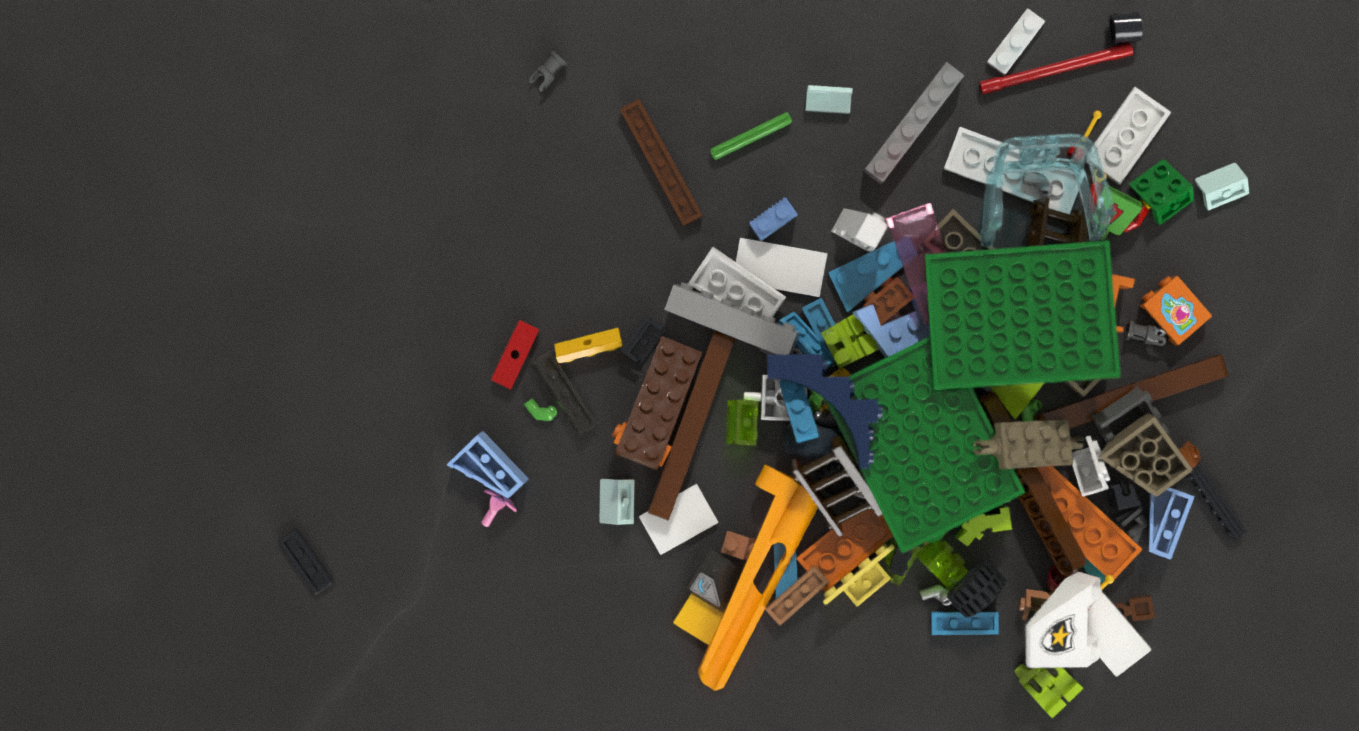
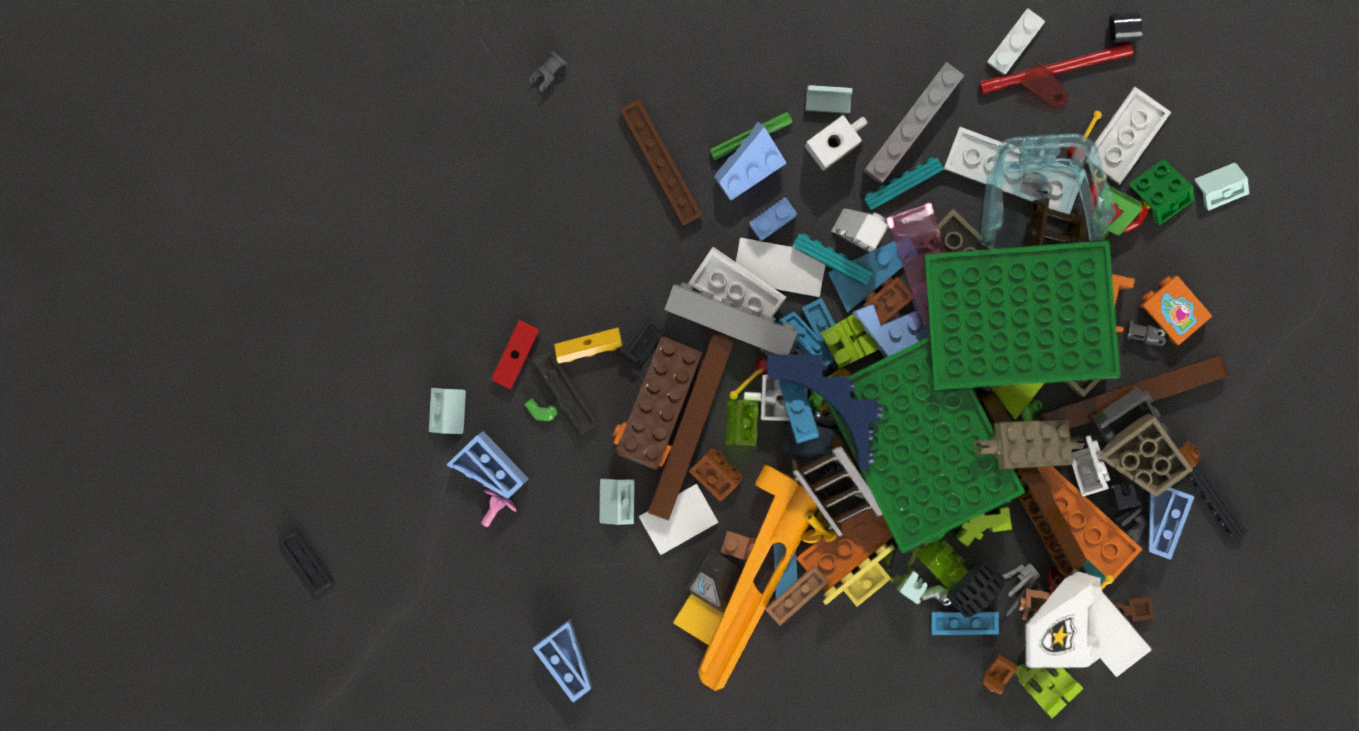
(447, 411): none -> light aqua panel
(565, 660): none -> light blue wedge
(716, 474): none -> dark orange bracket
(750, 163): none -> light blue wedge
(761, 368): none -> hinge
(820, 526): none -> yellow plant
(833, 260): none -> teal piece
(841, 132): none -> white piece
(900, 185): none -> teal piece
(910, 586): none -> light aqua hinge
(998, 674): none -> dark orange bracket
(1027, 578): none -> light grey plant
(1045, 85): none -> clear red piece

